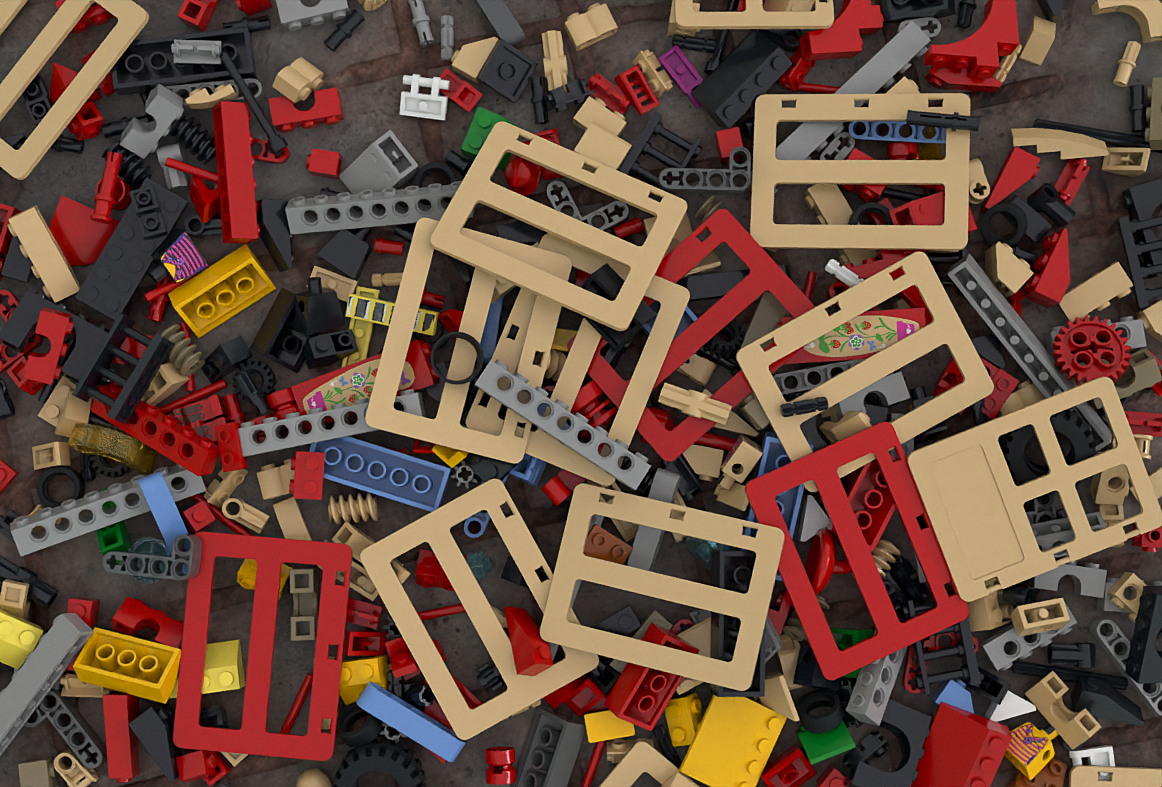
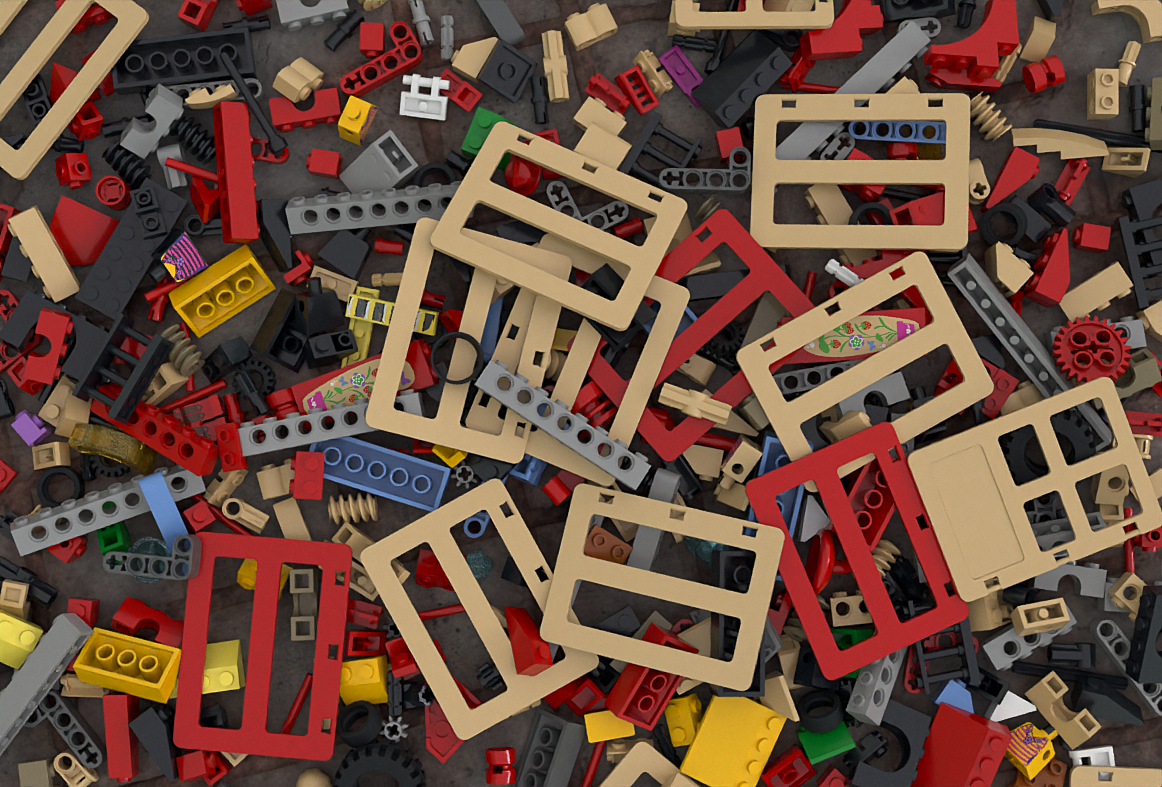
(31, 428): none -> medium lavender brick
(69, 549): none -> red brick
(73, 170): none -> red brick
(105, 198): red pin -> none
(197, 51): light grey hinge -> none
(299, 274): none -> red bracket
(357, 119): none -> yellow torso
(372, 39): none -> red brick
(379, 64): none -> red beam
(410, 721): medium blue beam -> none
(559, 98): black hinge -> none
(804, 406): black axle -> none
(852, 615): none -> tan brick
(941, 120): black pin -> none
(987, 117): none -> tan piece
(1039, 75): none -> red wheel
(1091, 238): none -> red brick
(1103, 94): none -> tan brick
(1129, 544): none -> red bar

